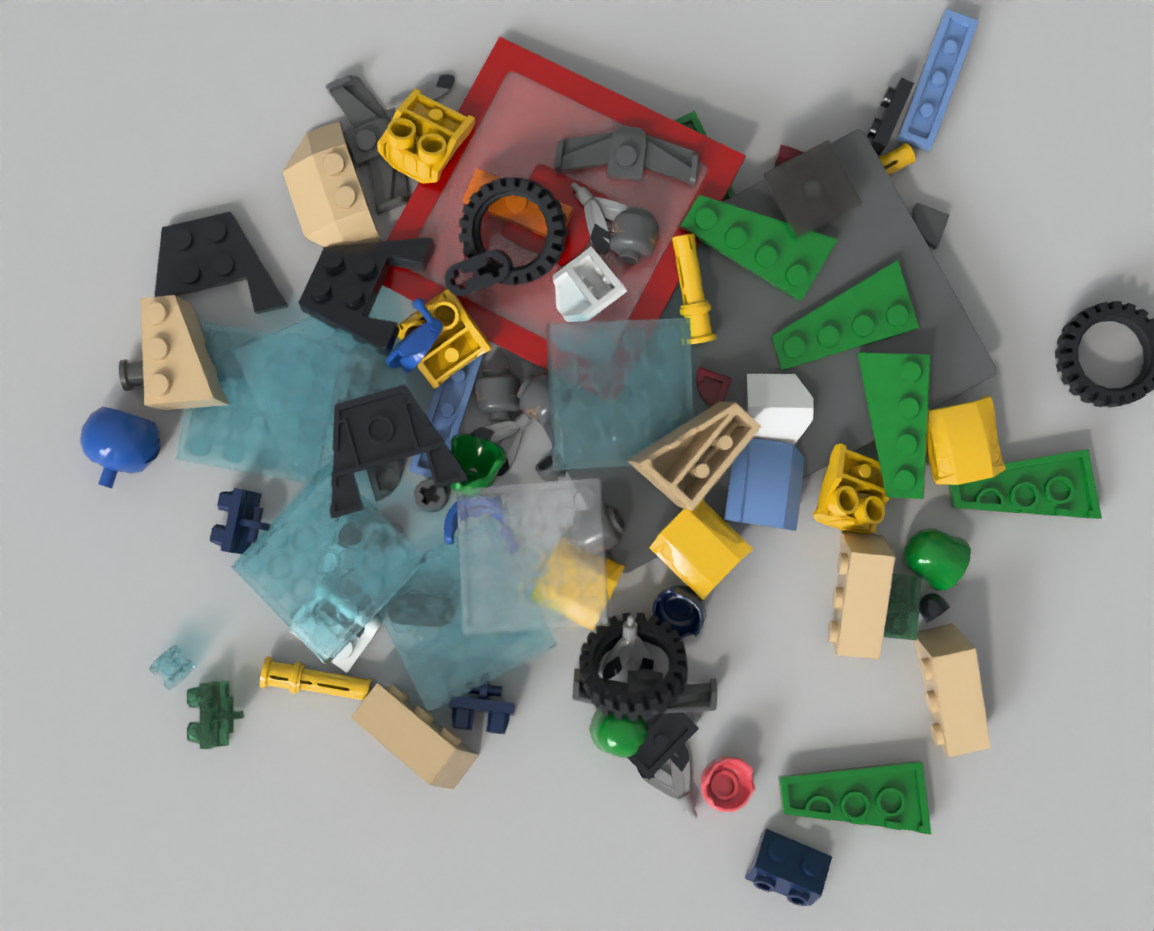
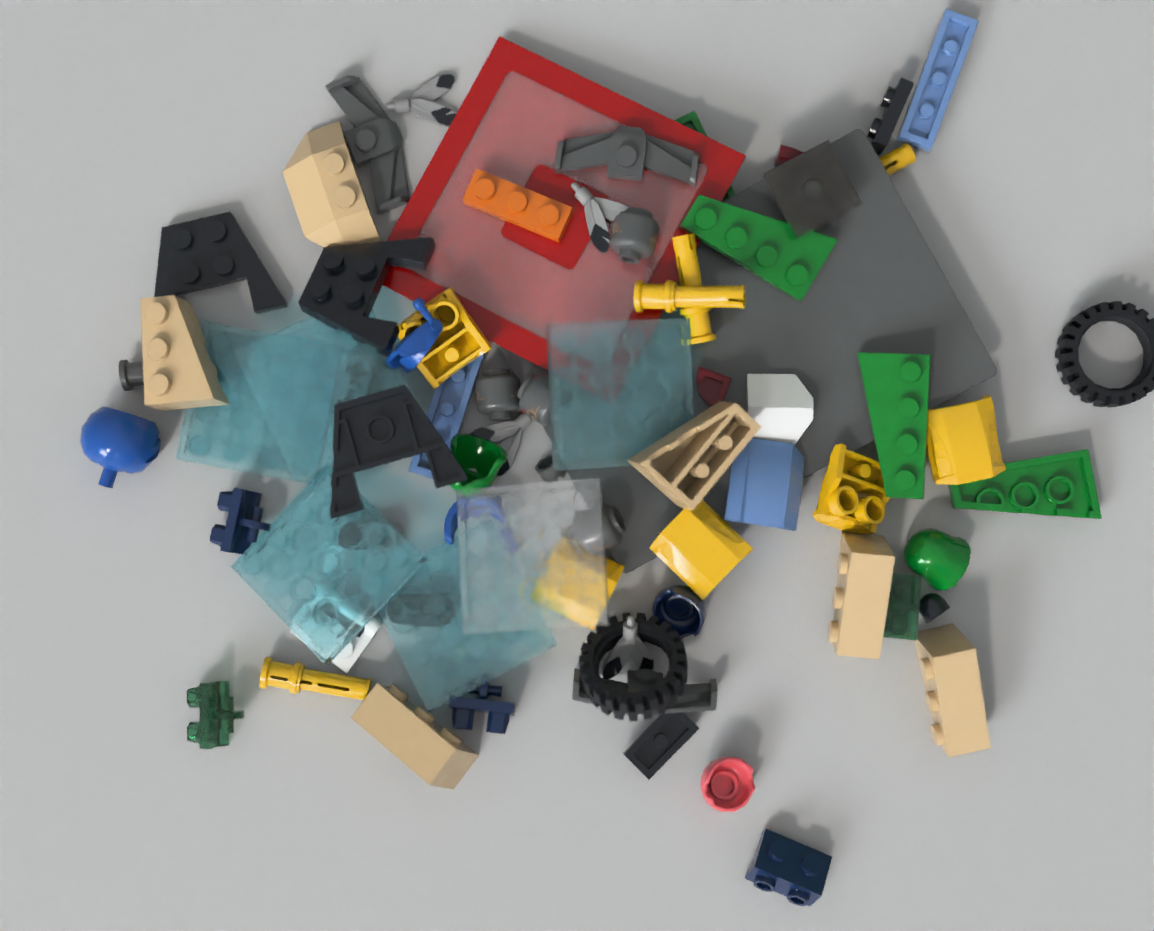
(172, 667): clear light blue wheel -> none
(385, 479): dark grey tile -> none
(421, 499): dark grey bush -> none
(423, 137): yellow slope -> none
(476, 264): black beam -> none
(548, 205): black tyre -> none
(585, 287): white slope -> none
(617, 736): green hair -> none
(670, 296): none -> yellow pin
(676, 784): light grey piece -> none
(855, 318): green wing -> none
(868, 795): green wing -> none
(930, 223): dark grey tile -> none

